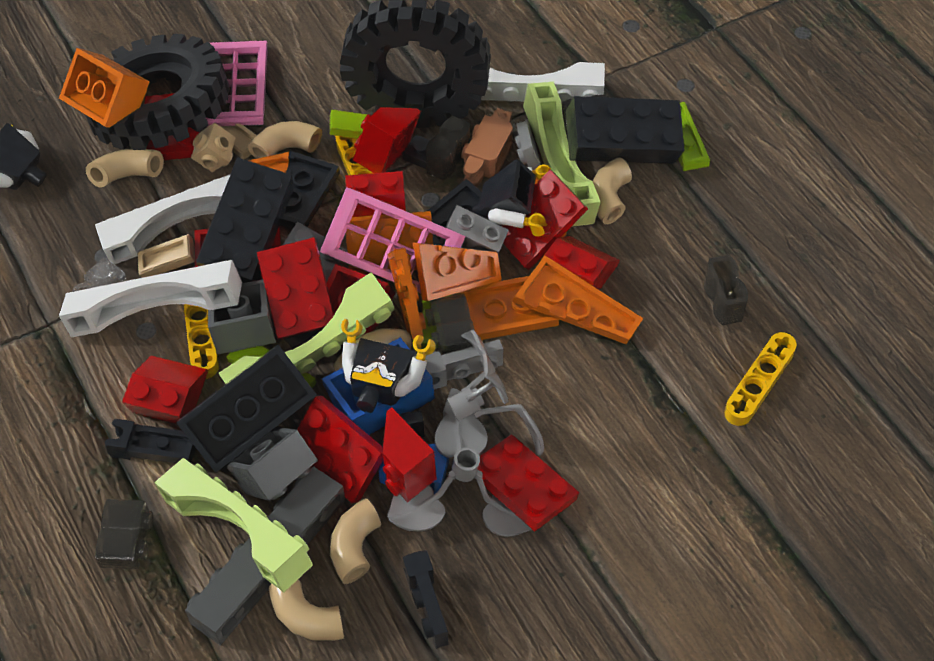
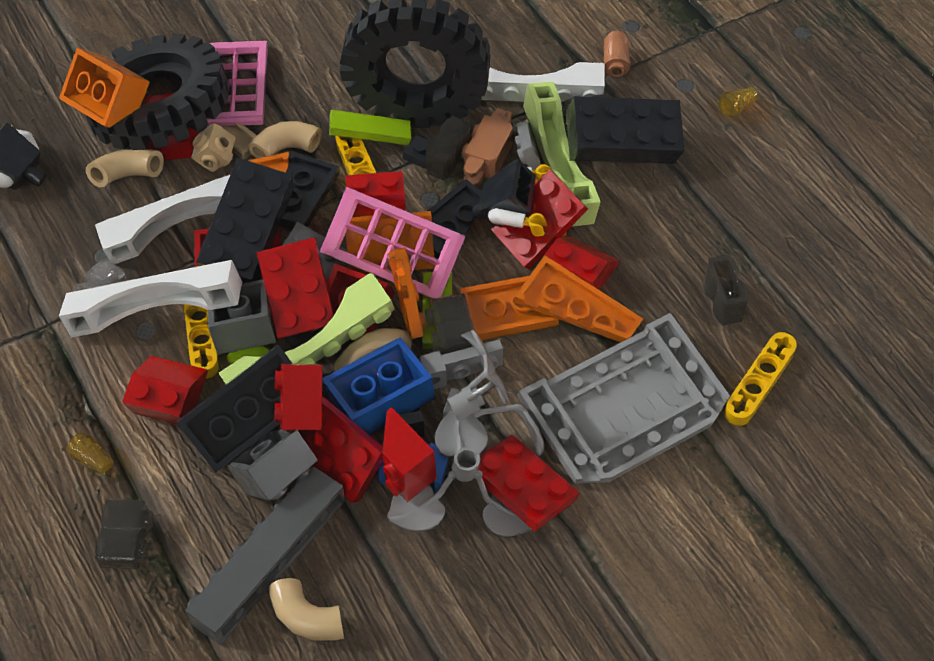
(88, 452): none -> clear yellow cone
(149, 443): black plate -> none
(166, 256): tan tile -> none
(275, 552): yellowish green arch -> none
(299, 397): none -> red brick
(348, 541): tan cylinder -> none
(381, 370): torso -> none
(385, 137): red slope -> none
(420, 578): black plate -> none
(453, 269): orange wing -> none
(478, 231): light grey brick -> none
(607, 183): tan cylinder -> none
(616, 54): none -> nougat head
(626, 403): none -> light grey slope
(695, 154): lime tile -> none
(735, 101): none -> clear yellow cone

